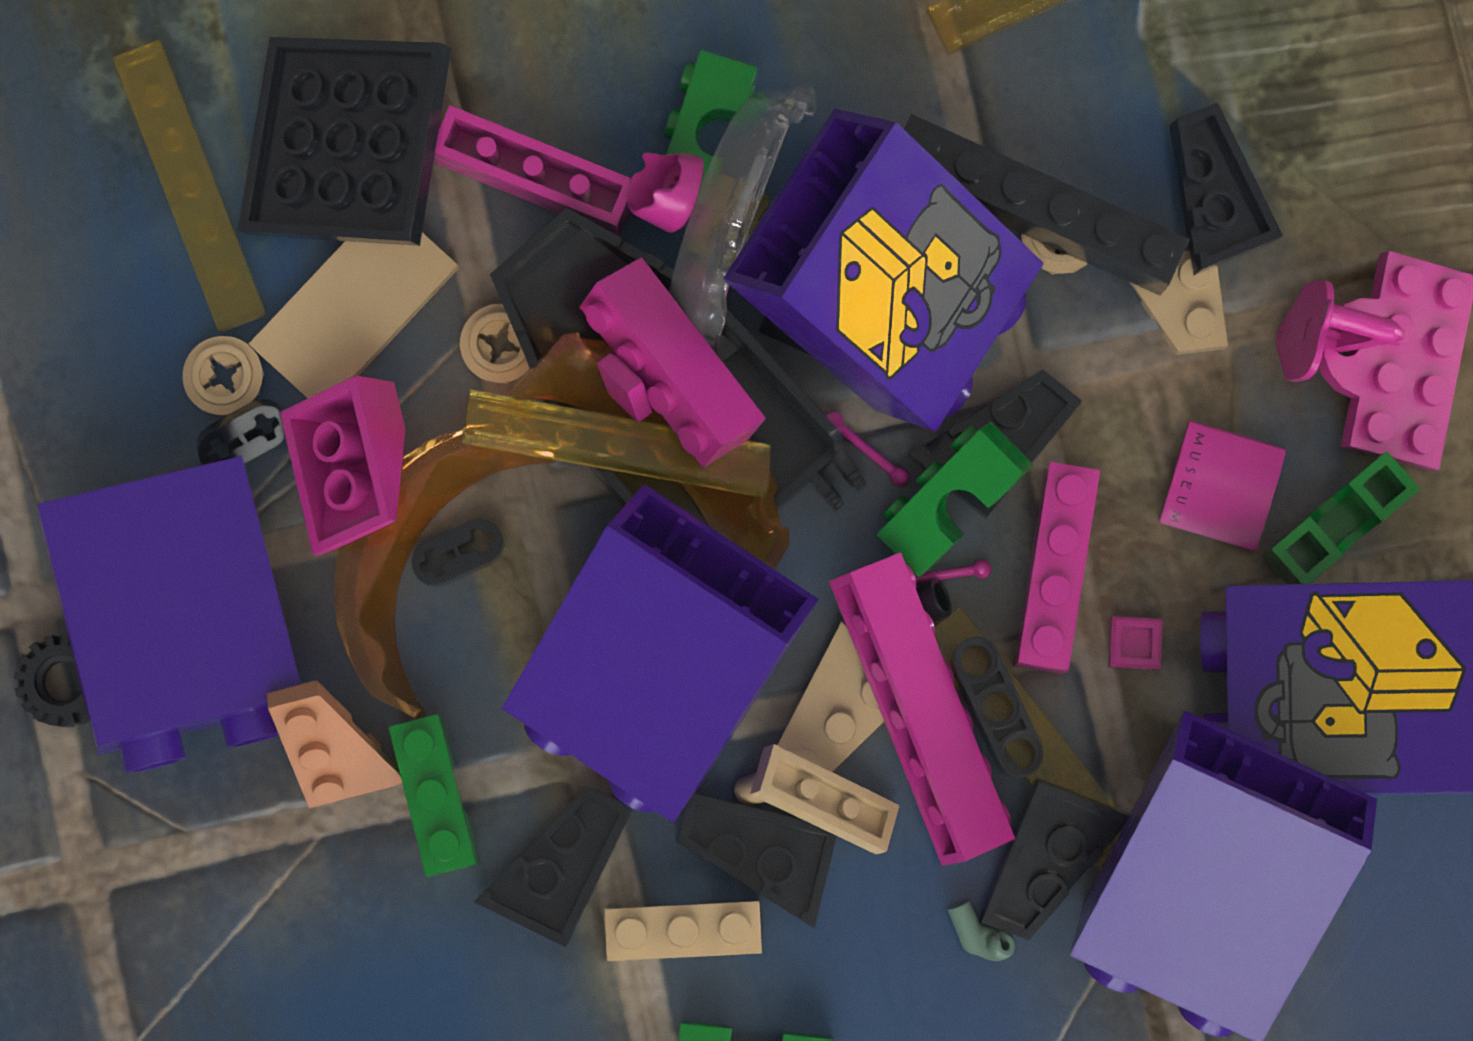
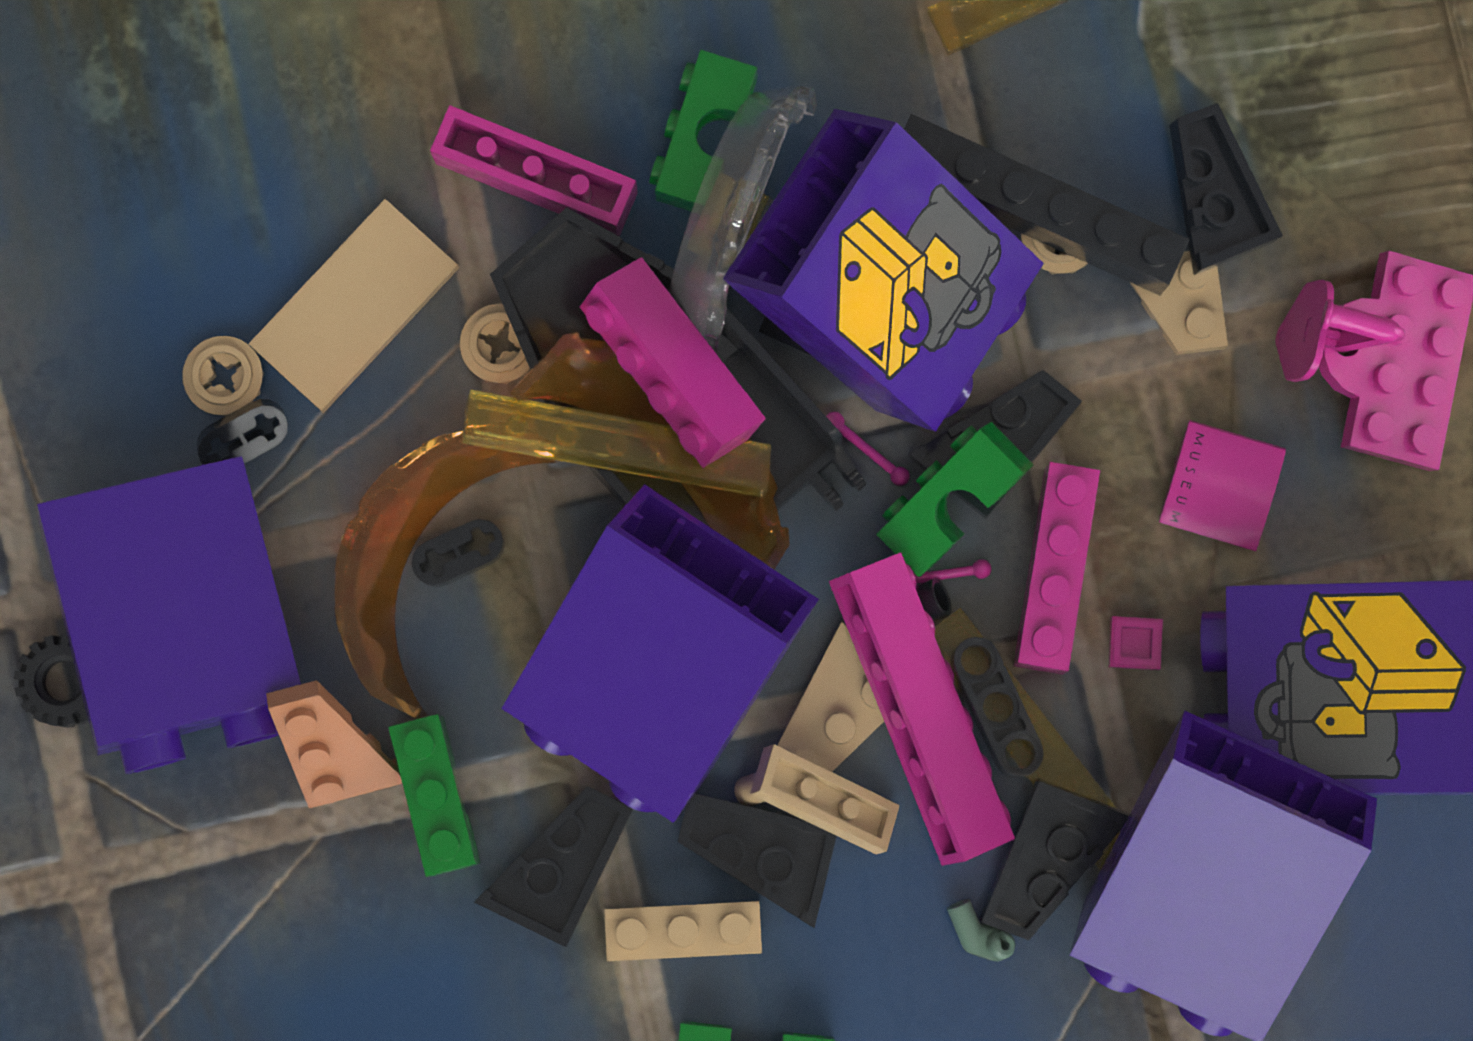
(189, 186): clear yellow tile -> none
(345, 140): black plate -> none
(346, 459): dark pink slope -> none
(625, 387): dark pink tile -> none
(666, 189): dark pink hair -> none
(1341, 521): green arch -> none

